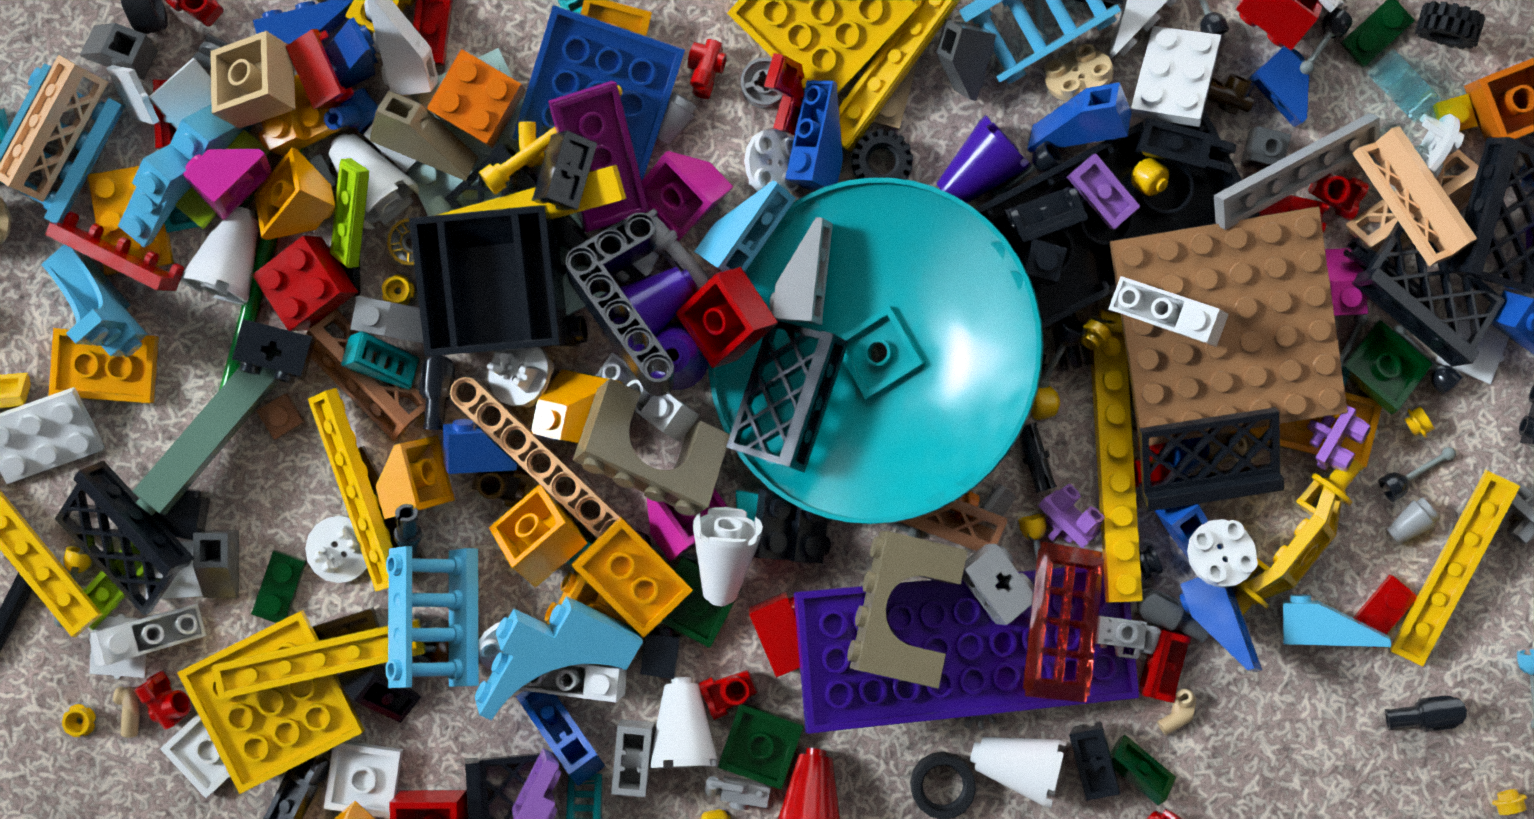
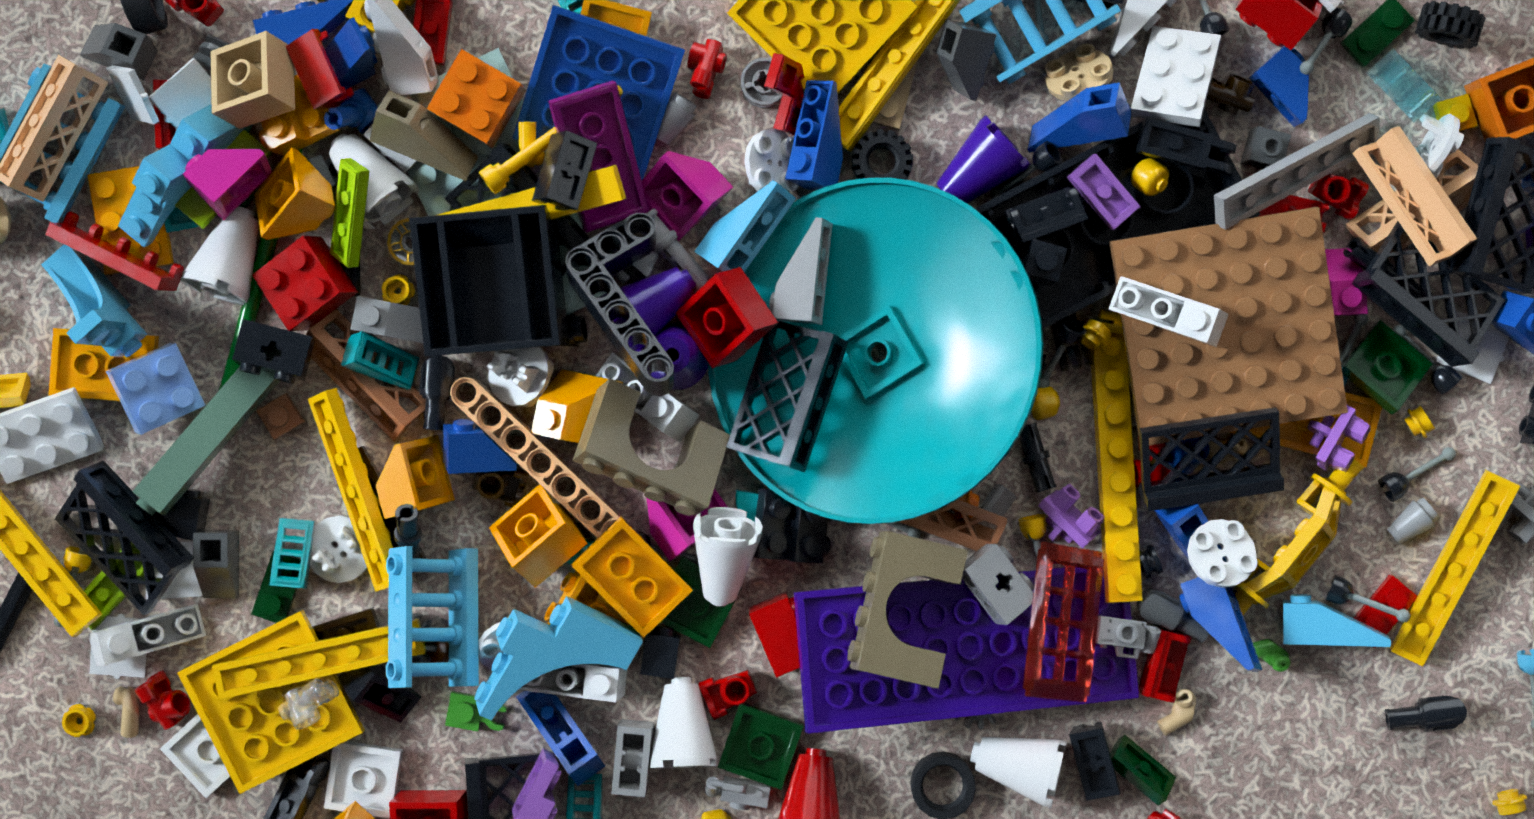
(155, 388): none -> light blue brick
(303, 702): none -> clear plate
(305, 554): none -> teal slope
(464, 713): none -> bright green plate
(1272, 654): none -> bright green arm
(1343, 591): none -> hinge

